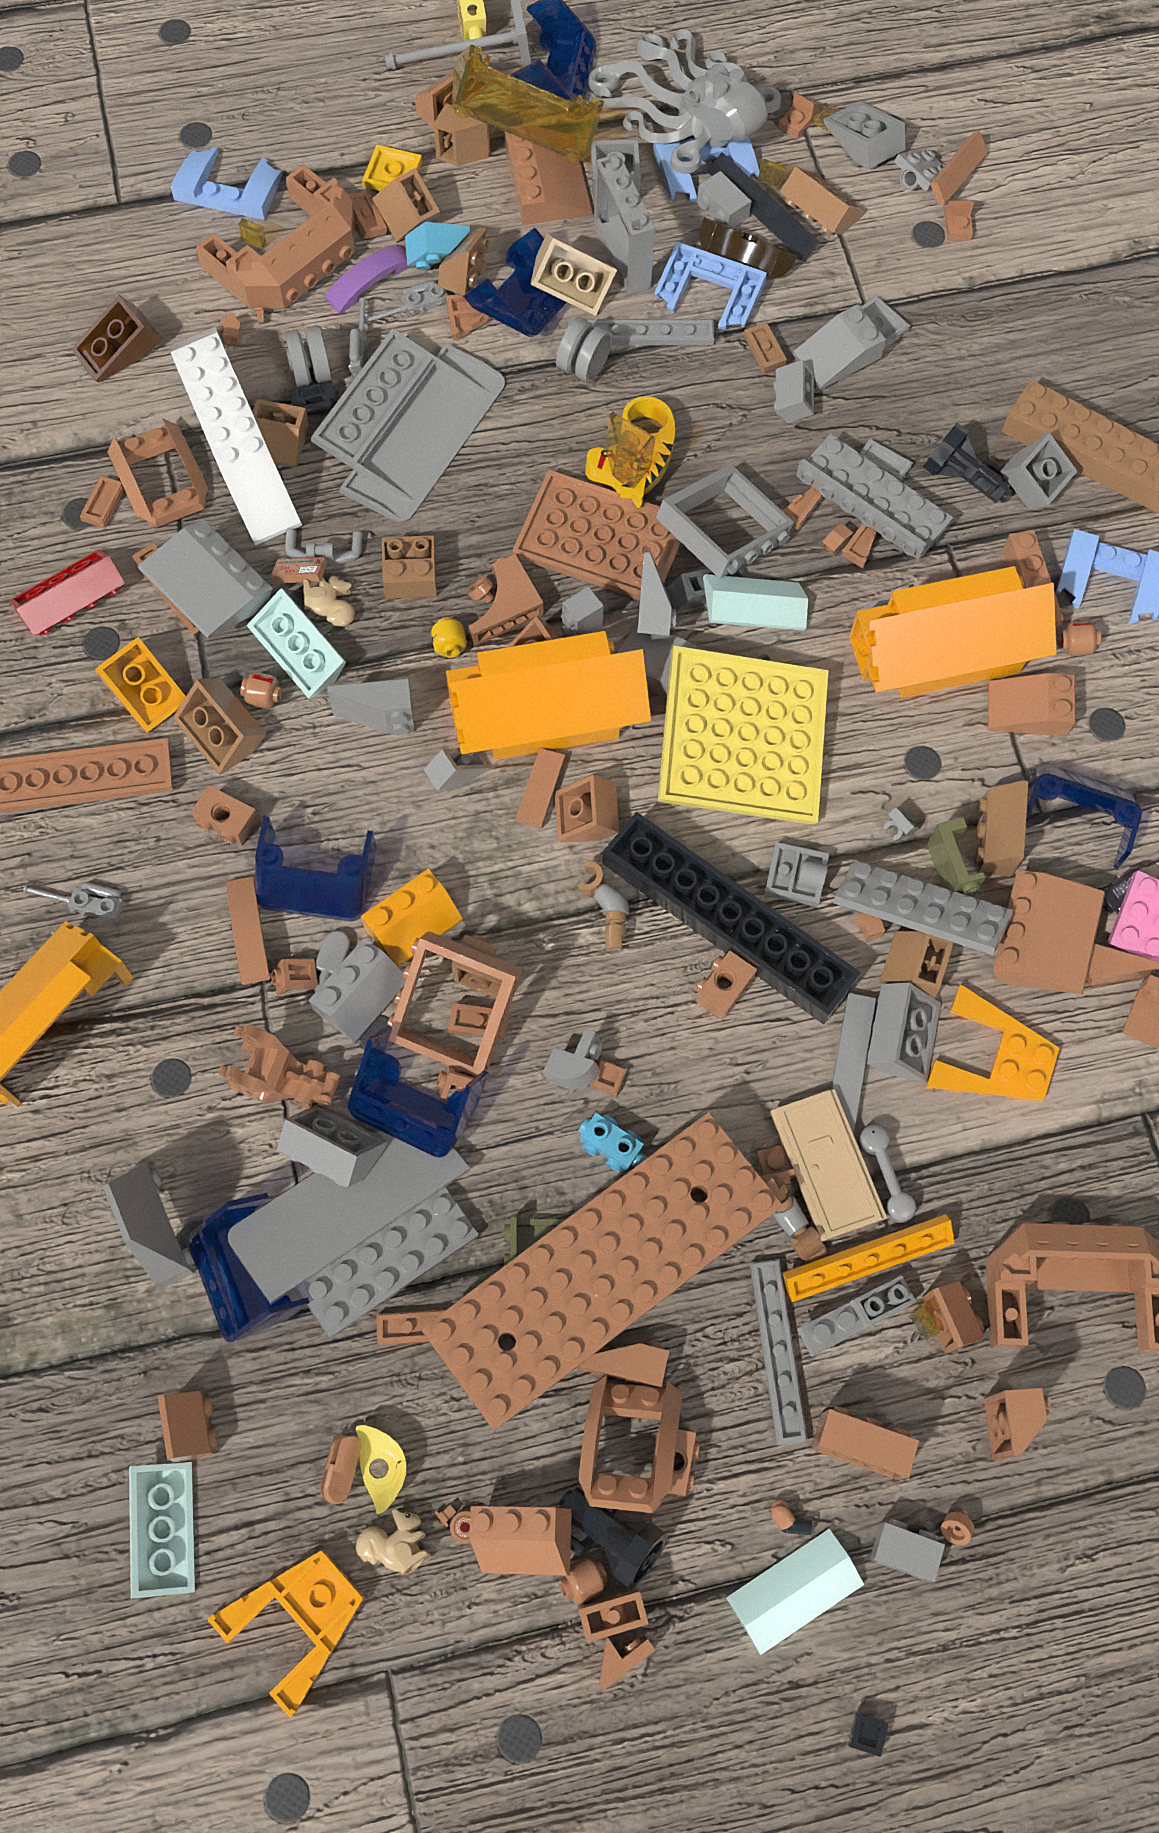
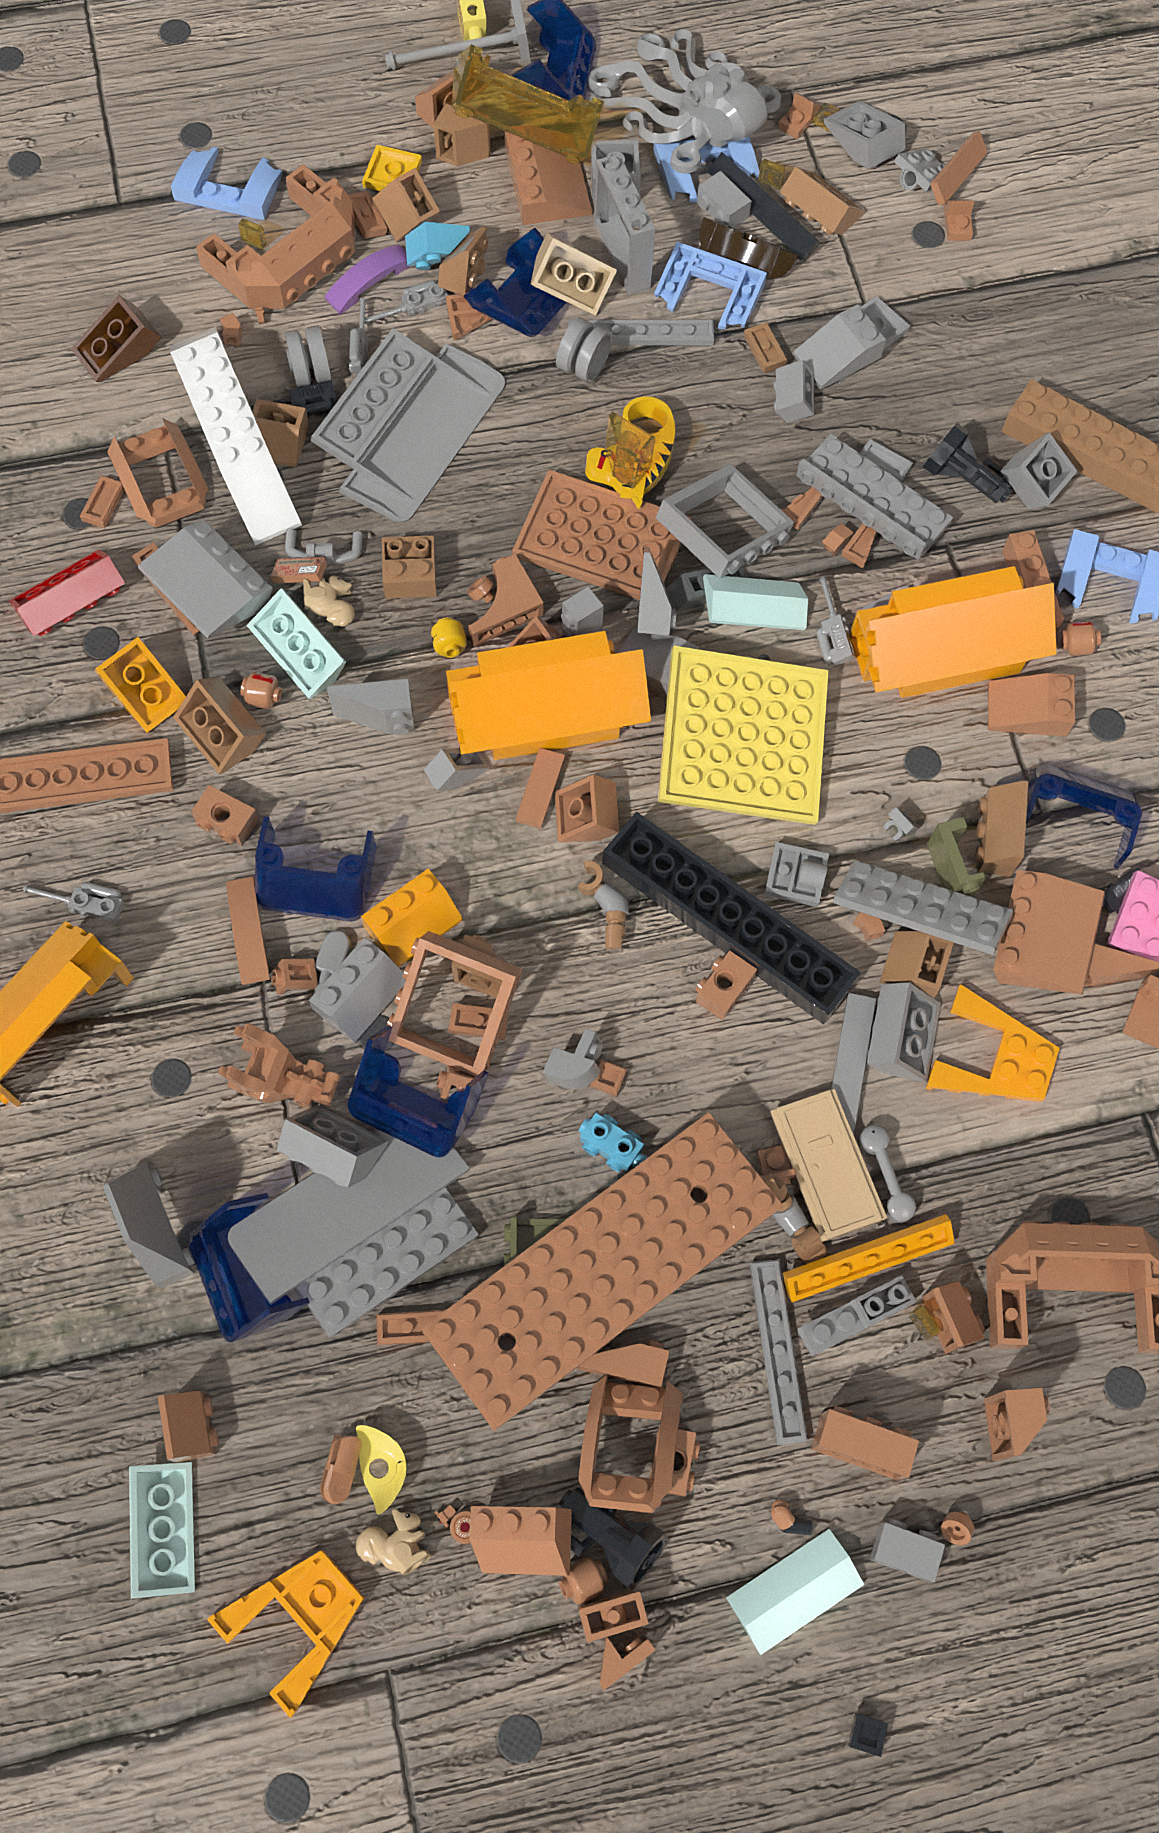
(837, 630): none -> light grey piece

